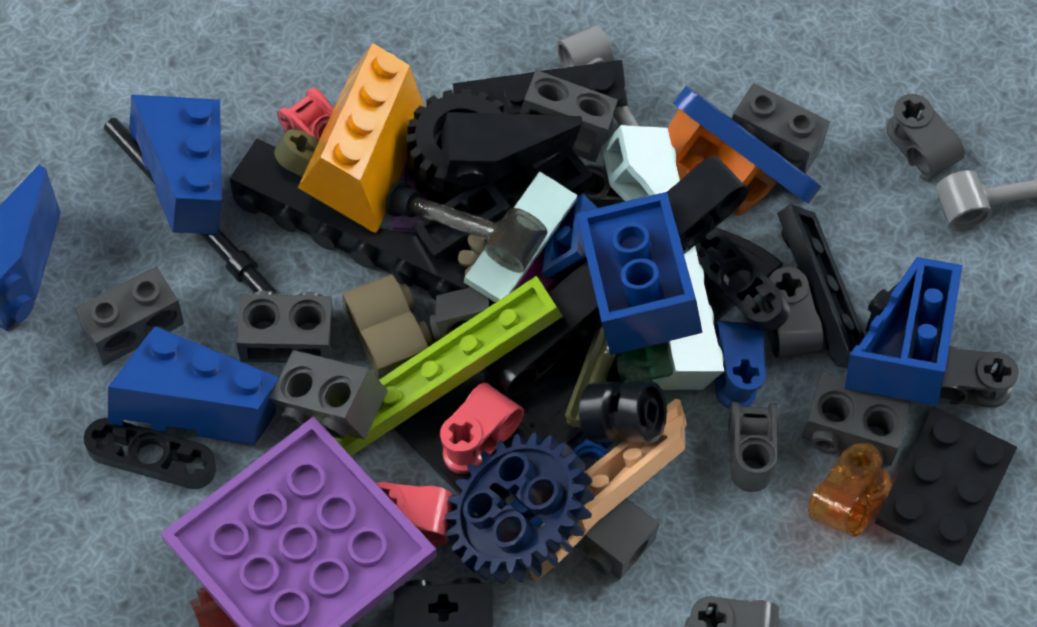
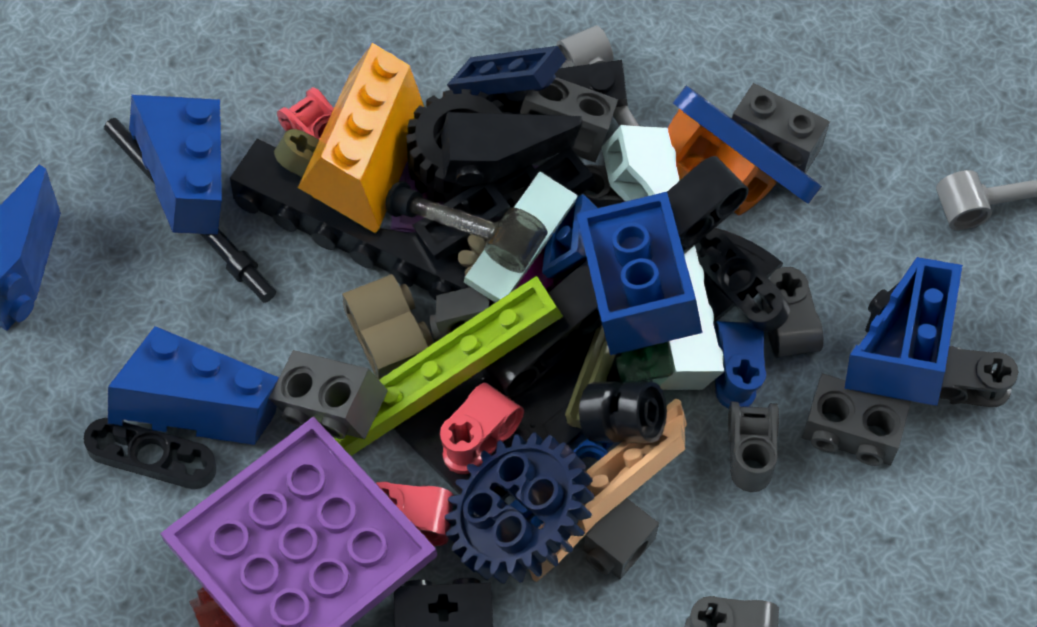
(126, 315): dark grey brick -> none
(284, 335): dark grey brick -> none
(509, 71): none -> dark blue plate
(830, 298): black plate -> none
(851, 491): clear orange piece -> none
(926, 139): dark grey piece -> none
(946, 485): black plate -> none

